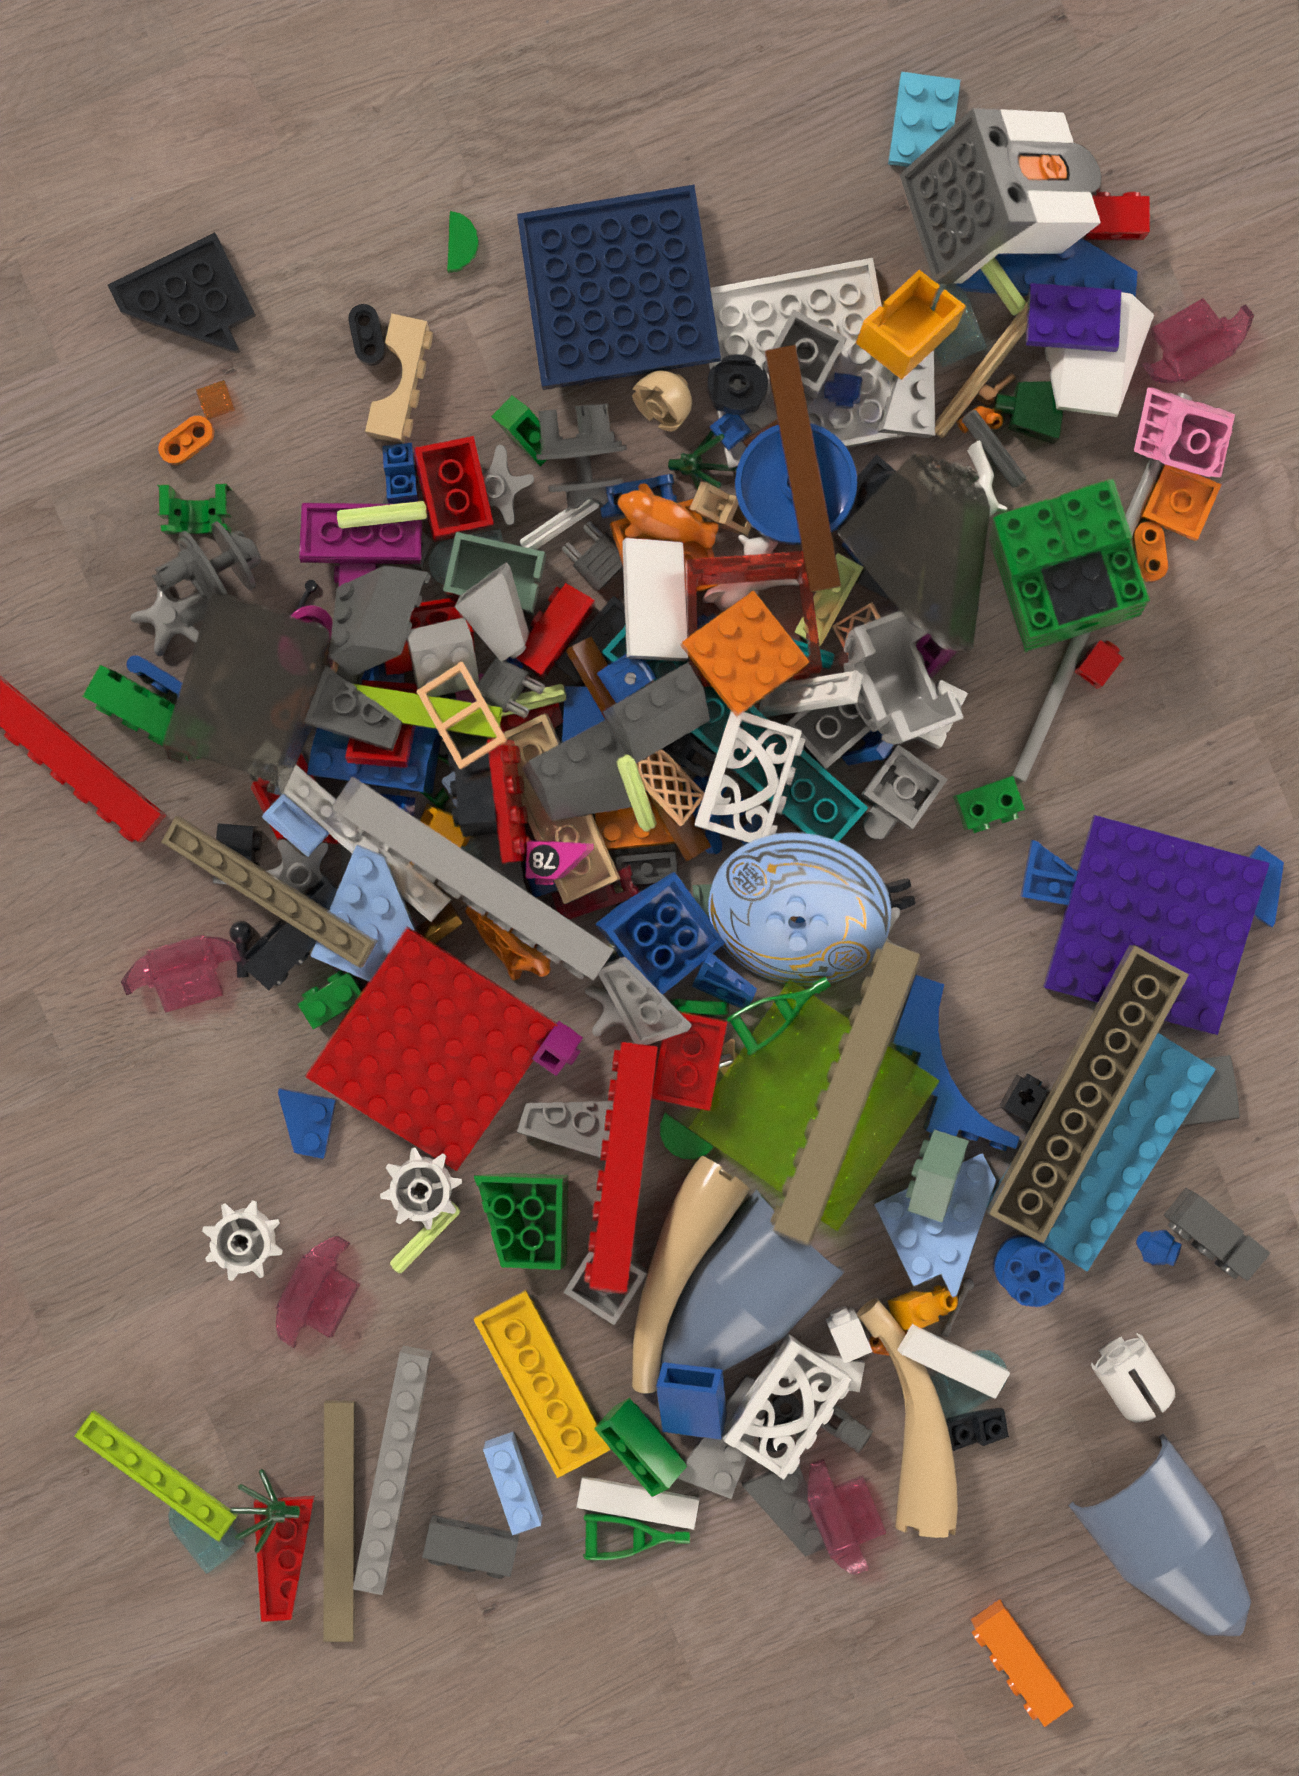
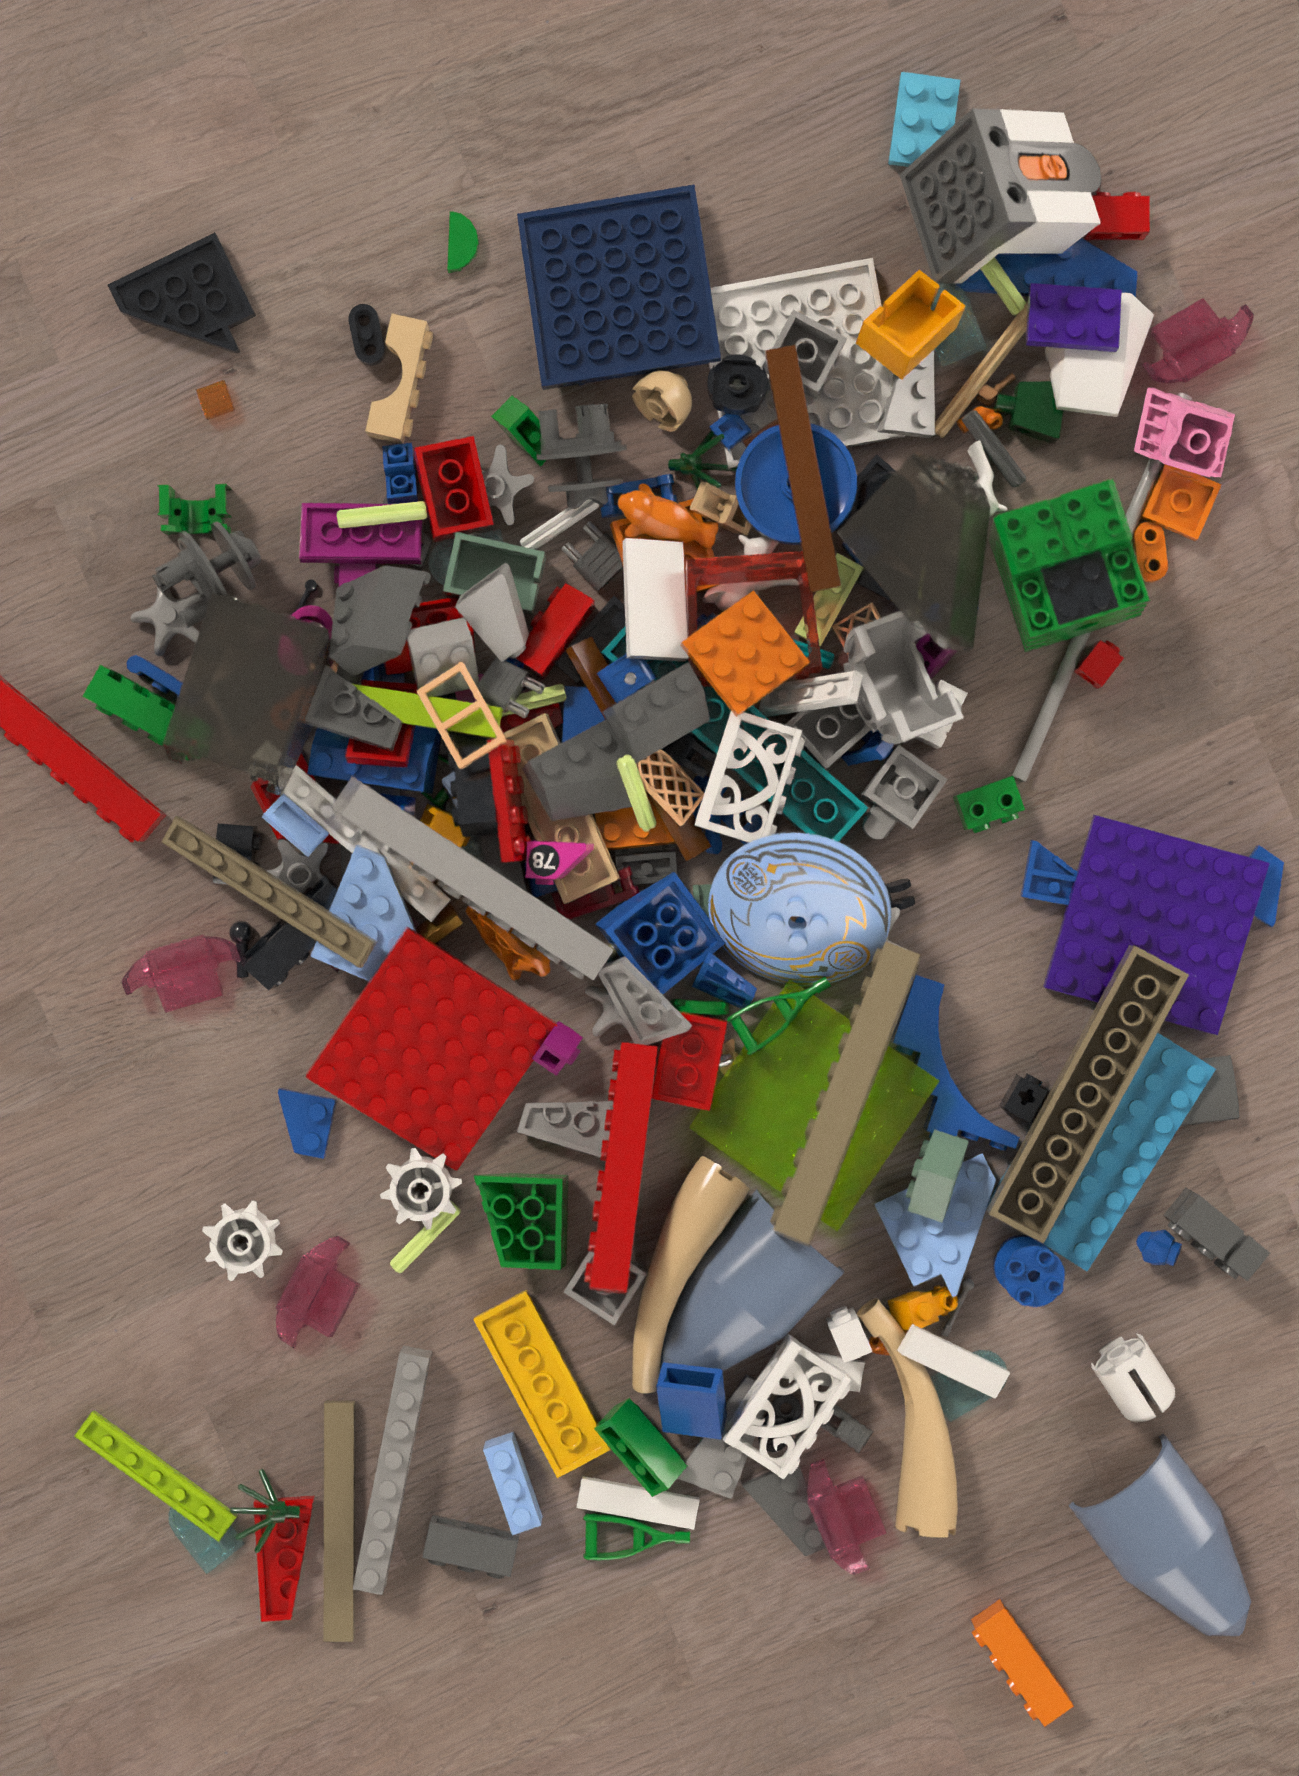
(185, 438): orange plate -> none
(332, 1000): green brick -> none
(681, 1140): green tile -> none
(843, 390): clear blue plate -> none
(977, 1427): black slope -> none

